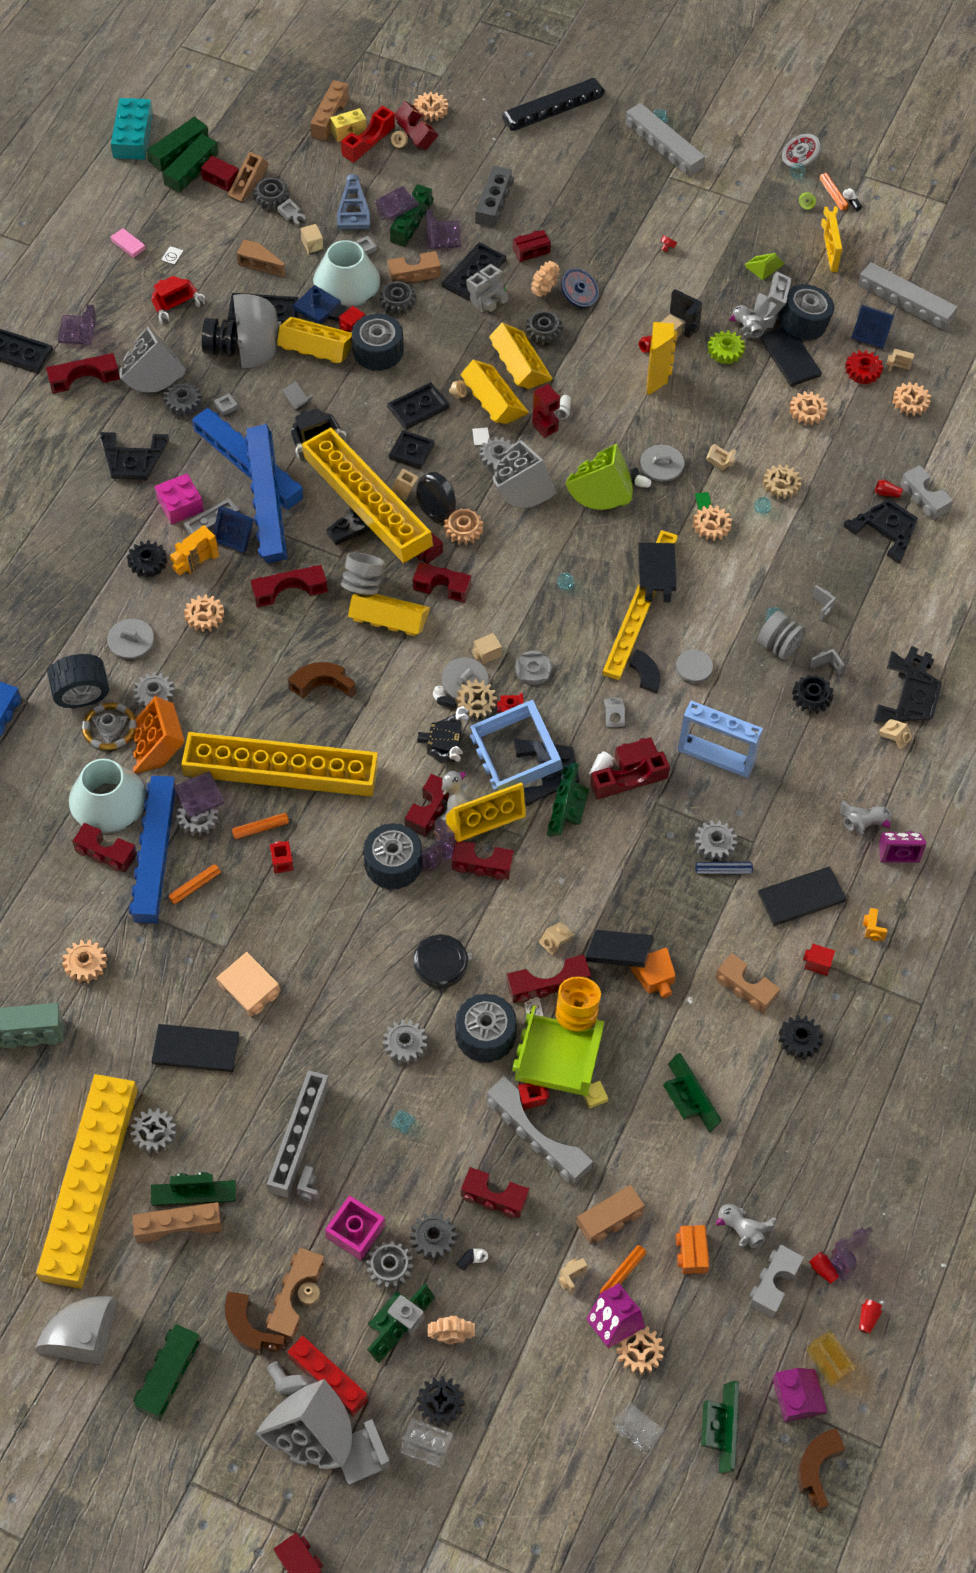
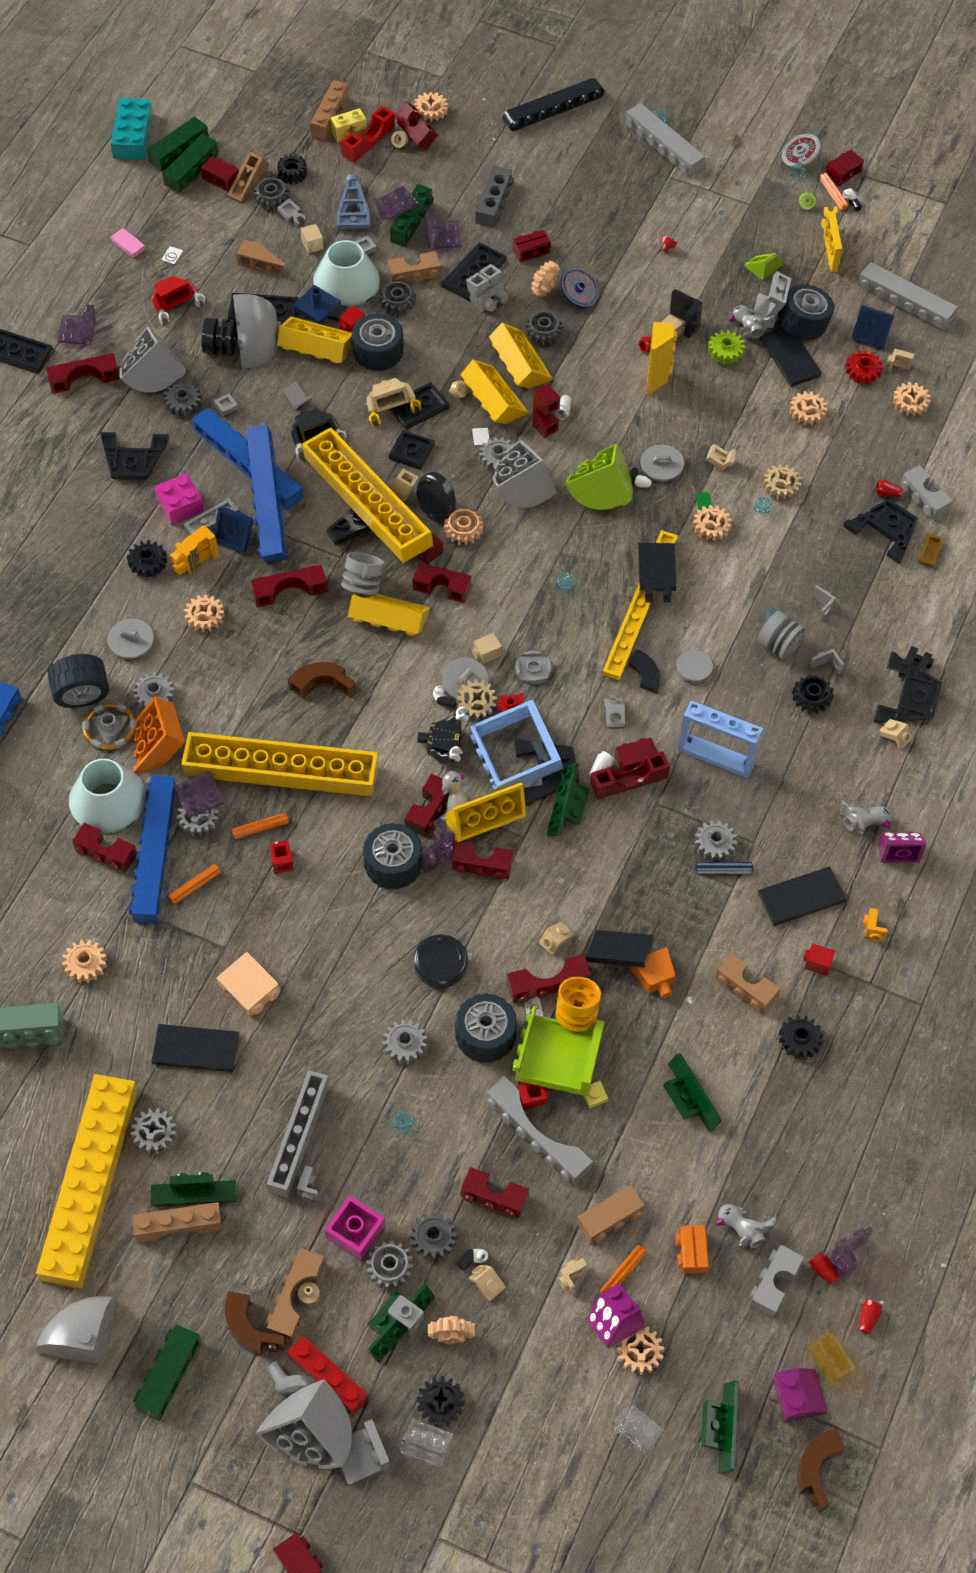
(292, 175): none -> black tyre
(389, 395): none -> tan torso
(487, 1281): none -> tan bracket
(844, 167): none -> dark red brick
(930, 550): none -> pearl gold tile

